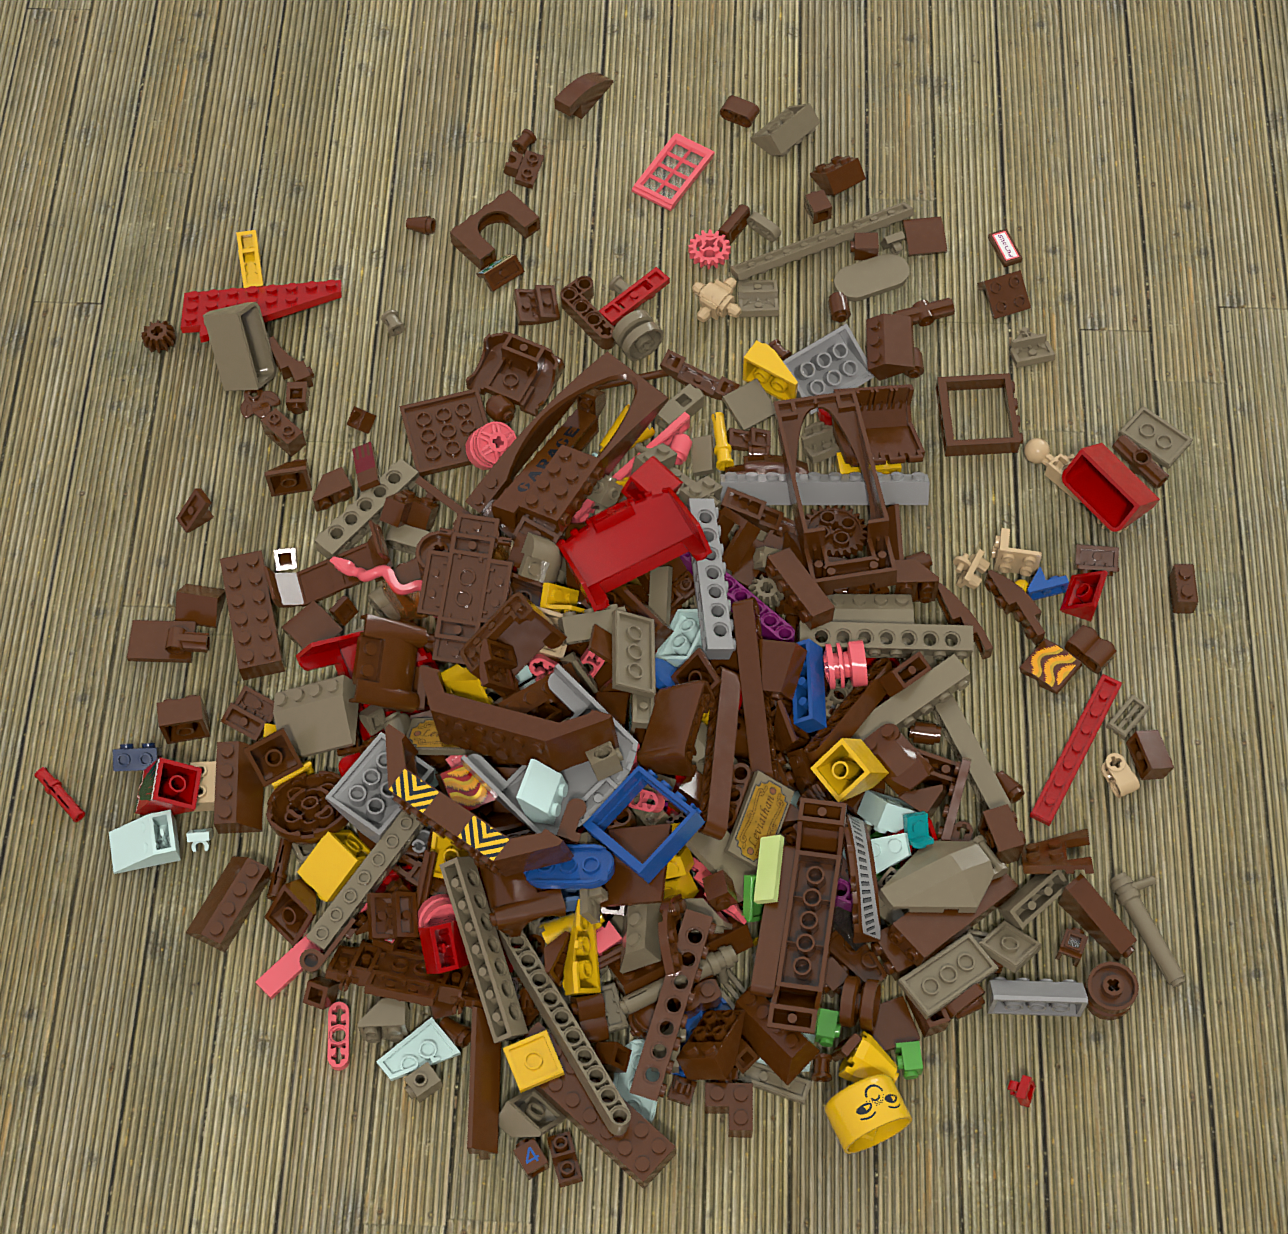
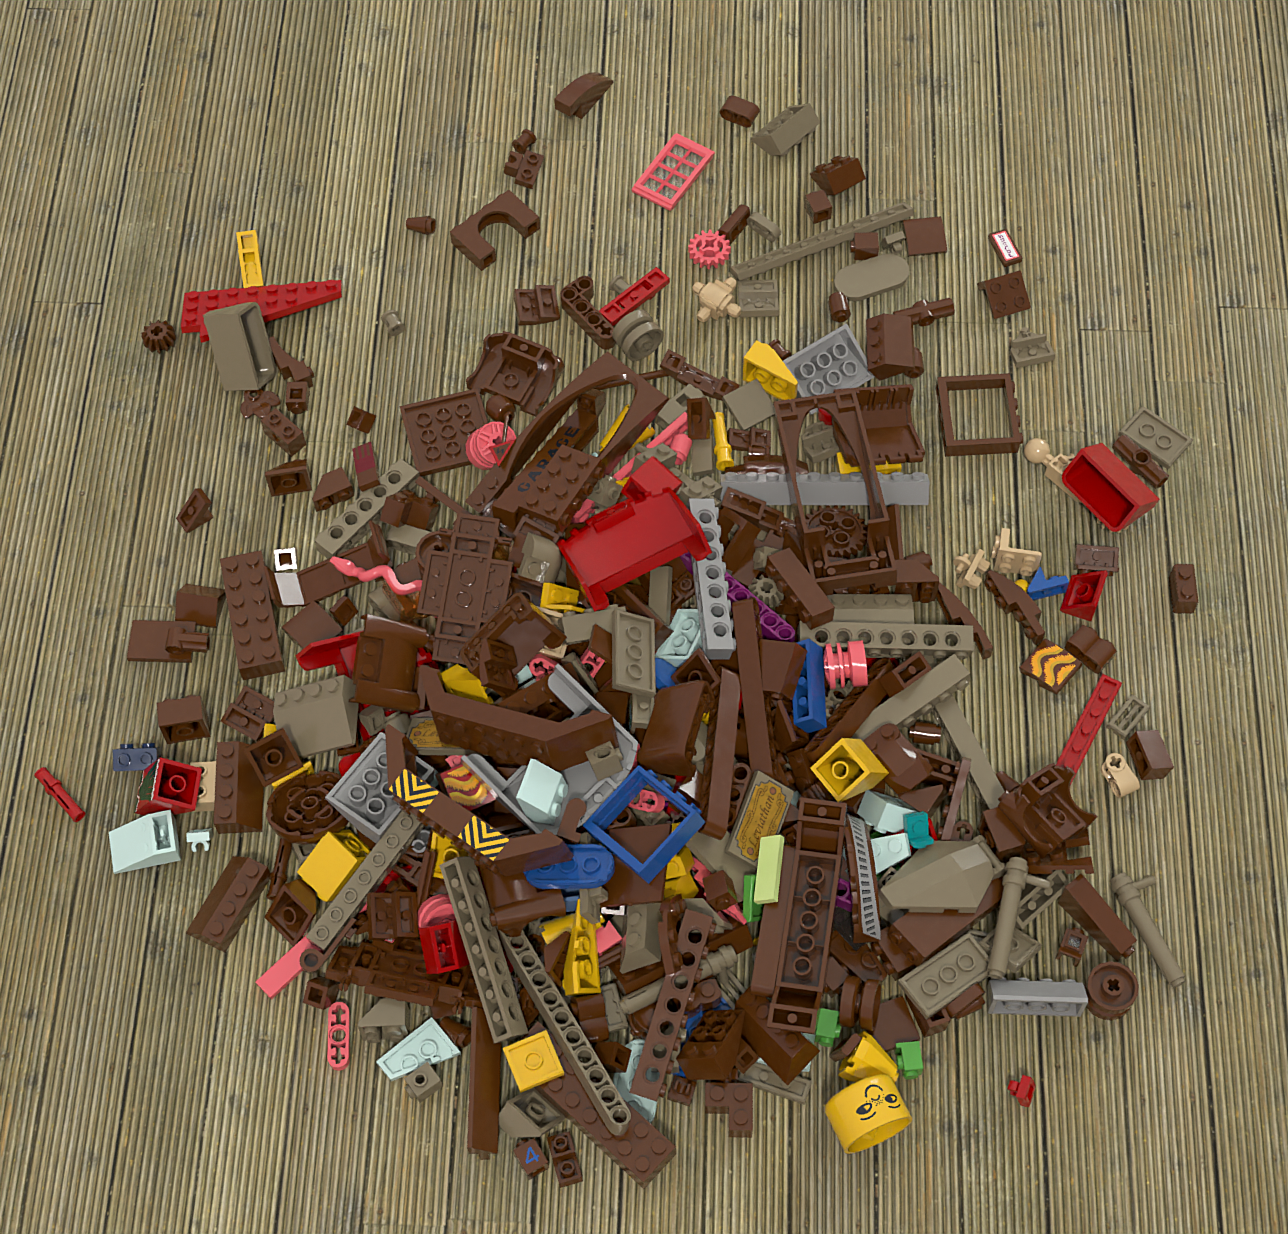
(501, 271): reddish brown panel -> none
(501, 450): none -> piece
(698, 417): none -> reddish brown slope
(821, 1069): reddish brown bush -> none
(1013, 883): none -> dark tan cylinder
(1045, 809): none -> reddish brown piece

